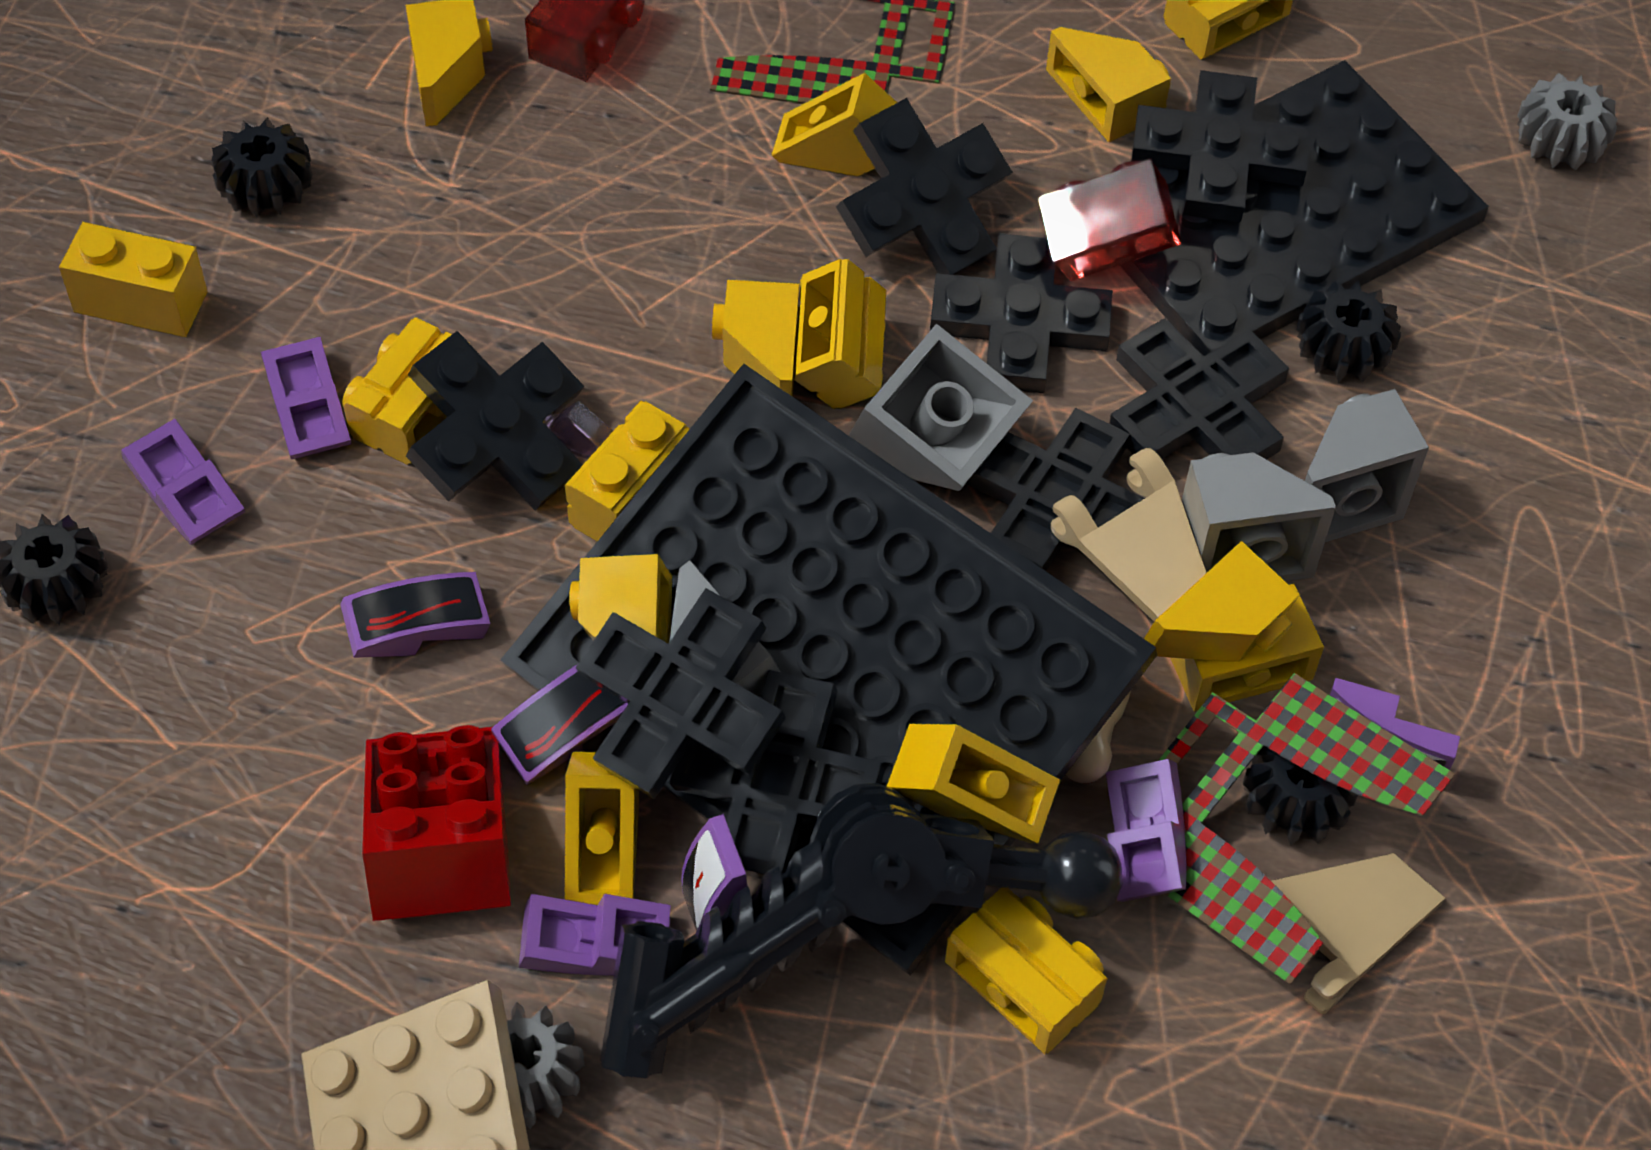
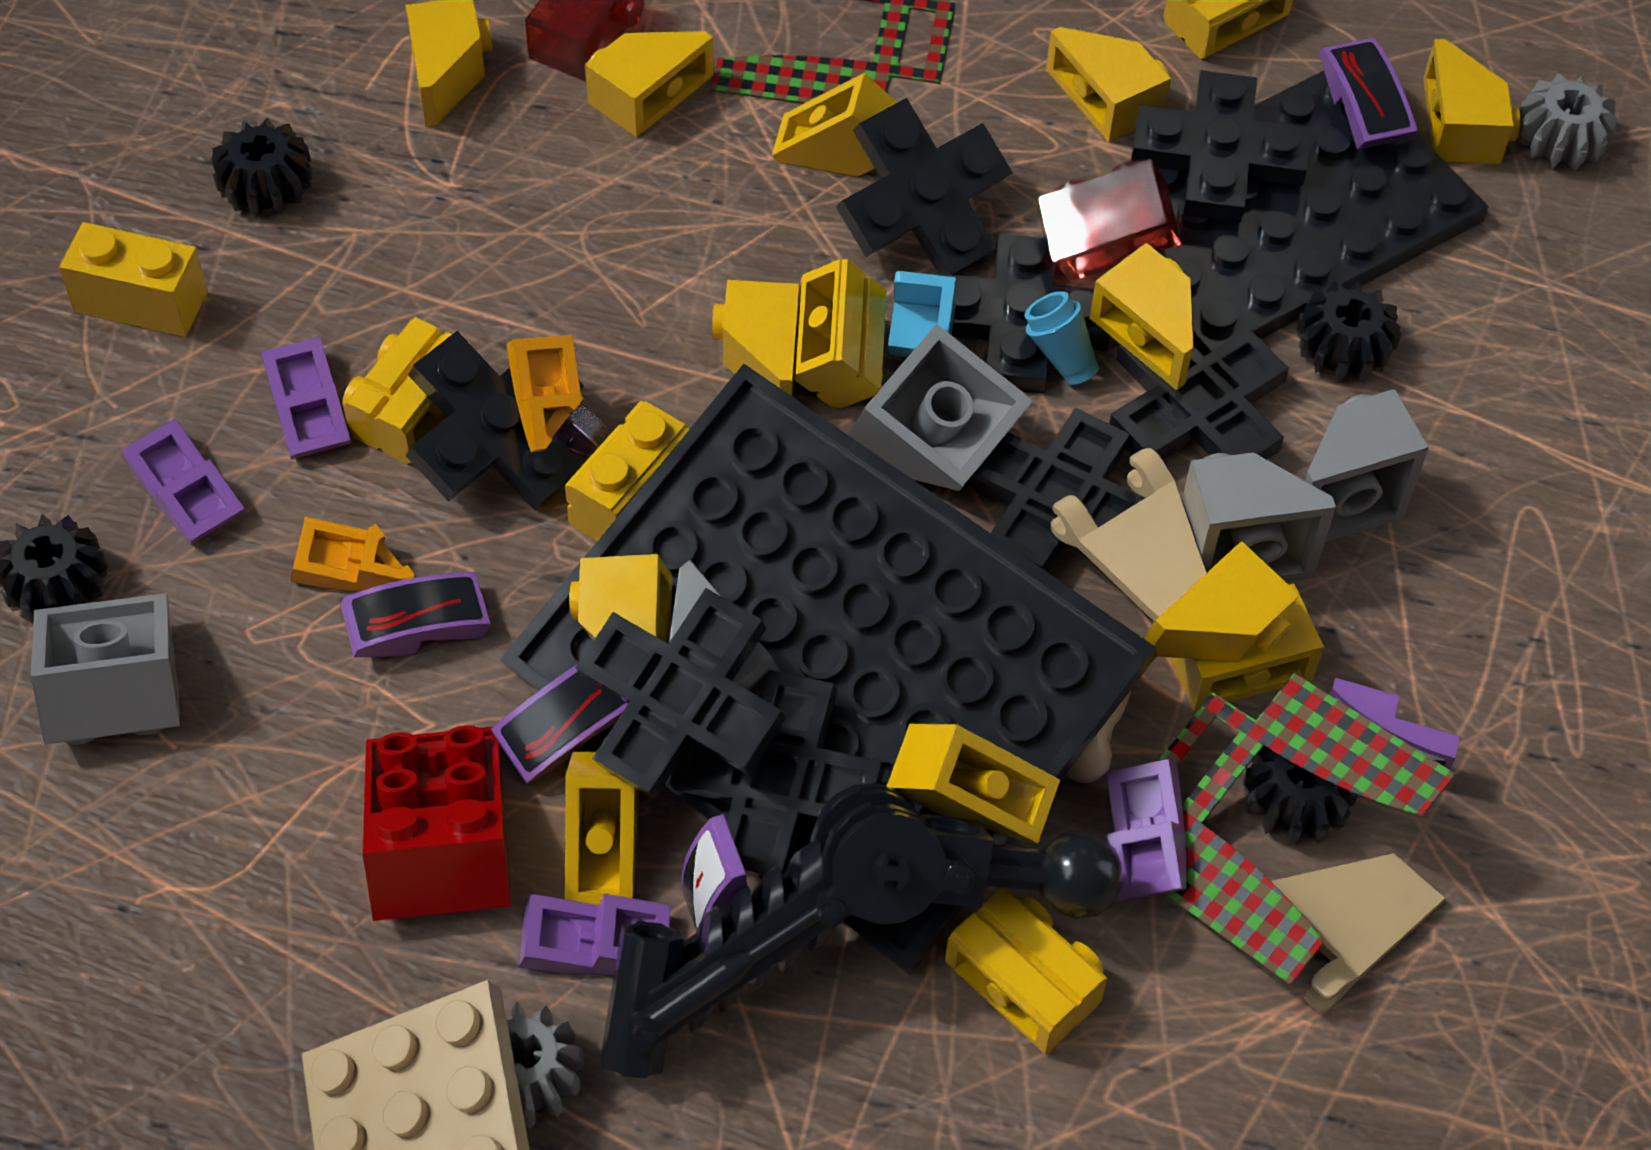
(104, 669): none -> light grey slope
(345, 557): none -> light orange slope
(544, 385): none -> light orange slope
(647, 75): none -> yellow slope
(918, 306): none -> medium azure panel
(1062, 335): none -> medium azure cone
(1148, 311): none -> yellow slope
(1370, 91): none -> slope
(1467, 108): none -> yellow slope

